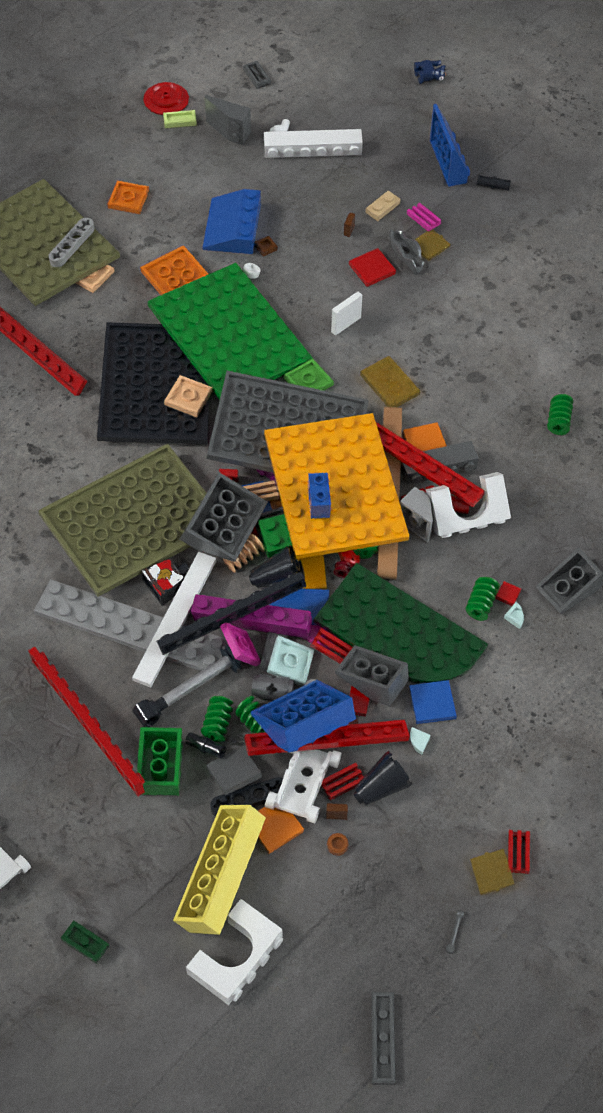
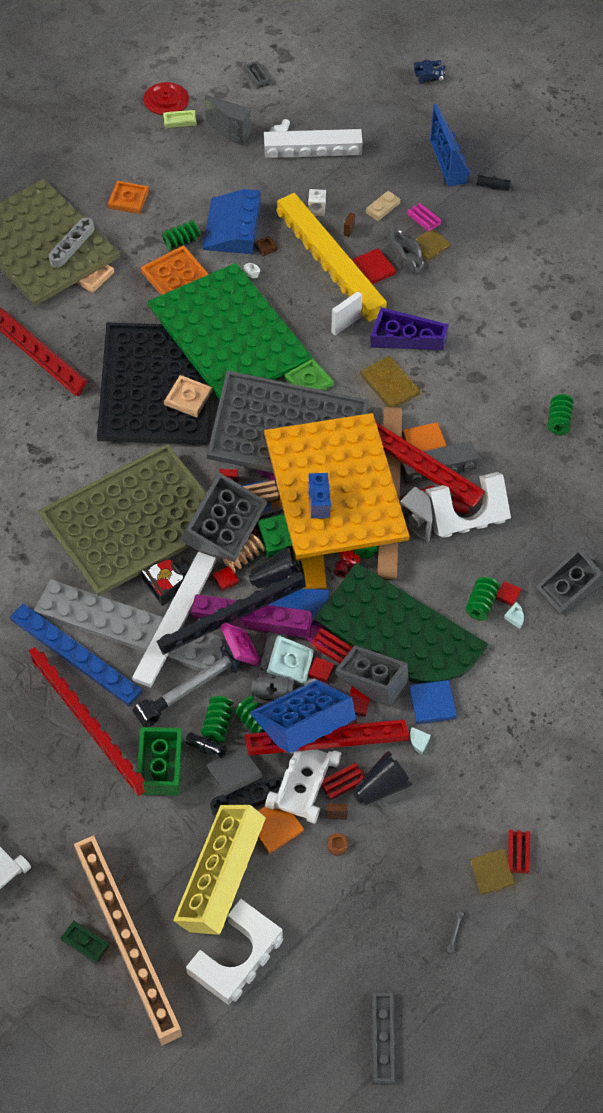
(76, 655): none -> blue plate
(128, 941): none -> light nougat brick
(180, 234): none -> green piece
(225, 578): none -> red tile
(317, 202): none -> white brick
(321, 670): none -> red tile
(330, 254): none -> yellow brick
(407, 331): none -> dark purple wedge

